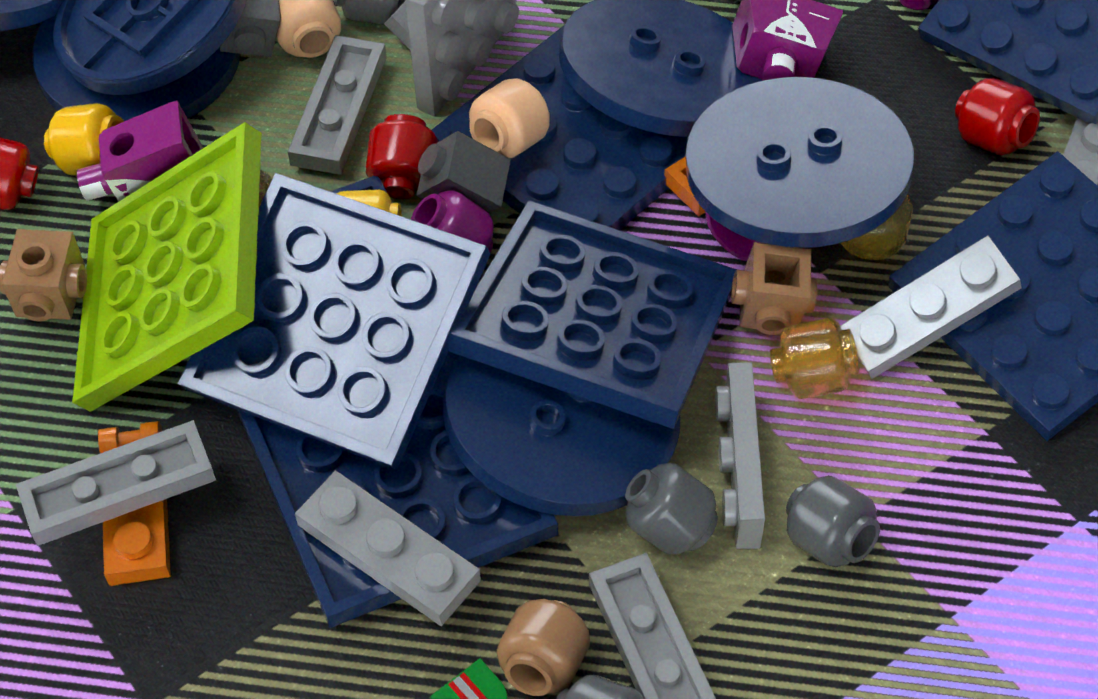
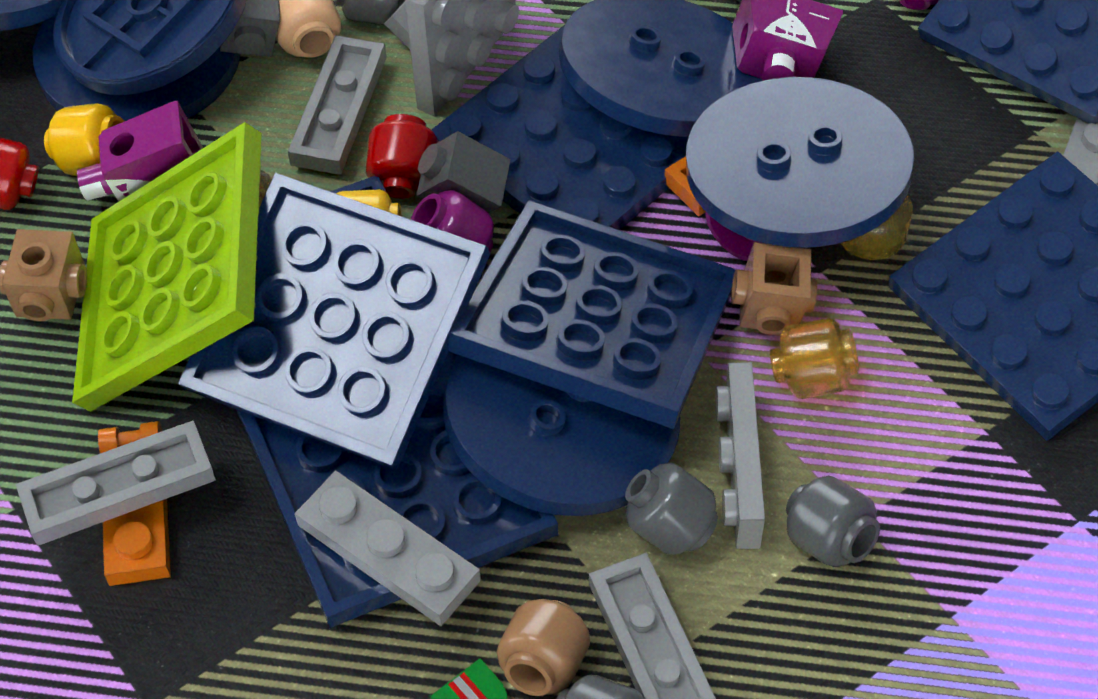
(509, 117): light nougat head -> none
(932, 306): plate -> none
(997, 116): red head -> none

